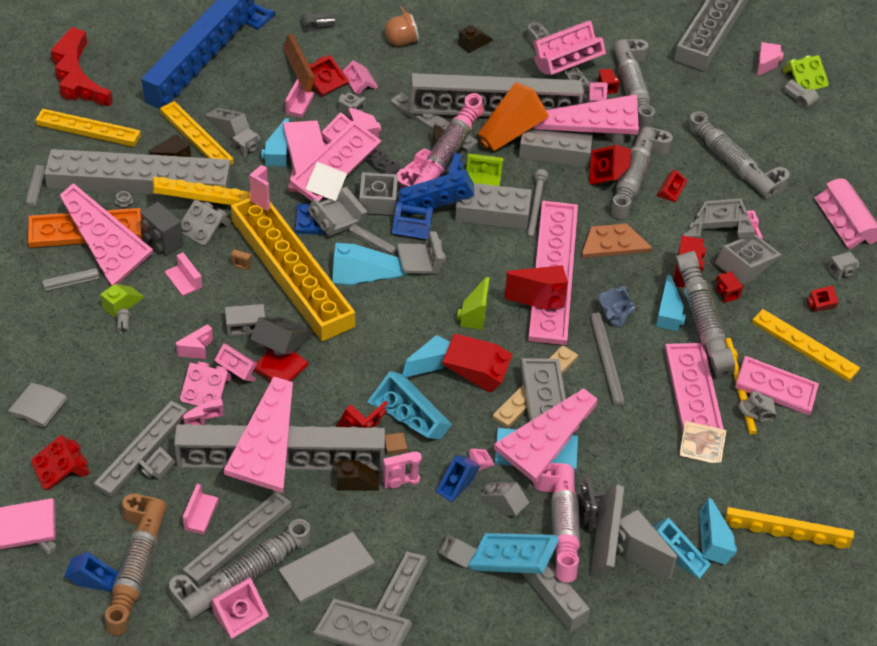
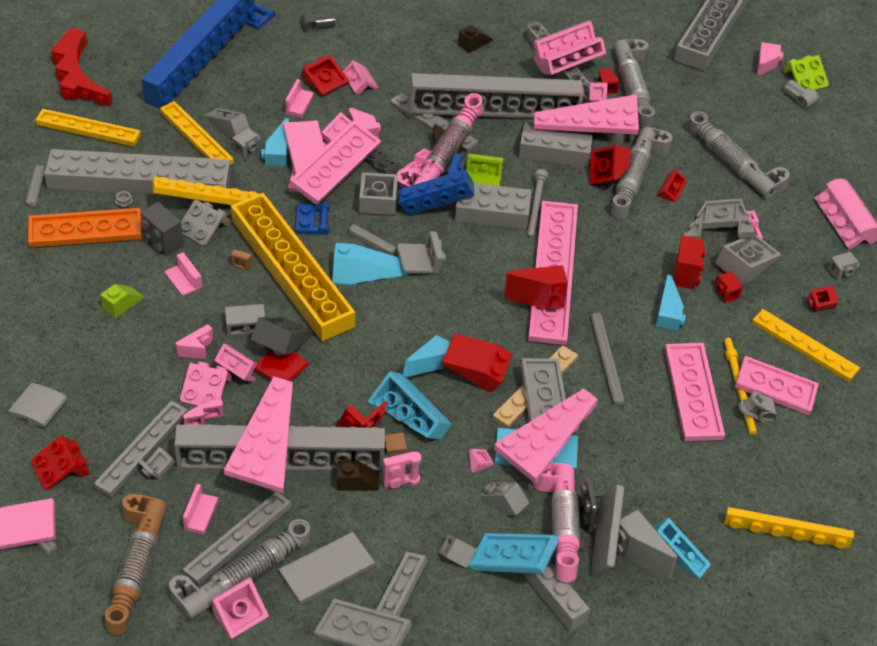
(70, 279): light grey axle -> none
(91, 572): blue slope -> none
(111, 243): bright pink wing -> none
(123, 317): light grey pin -> none
(172, 147): dark brown slope -> none
(260, 188): bright pink panel -> none
(299, 63): dark orange tile -> none
(326, 181): white sticker -> none
(338, 214): light grey panel -> none
(351, 101): light grey brick -> none
(401, 30): nougat piece -> none
(409, 226): blue plate -> none
(457, 477): blue slope -> none
(474, 307): lime slope -> none
(512, 117): orange slope -> none
(613, 240): nougat wing -> none
(616, 305): sand blue hair -> none
(701, 300): light grey piece -> none
(702, 442): sticker -> none
(716, 536): medium azure slope -> none

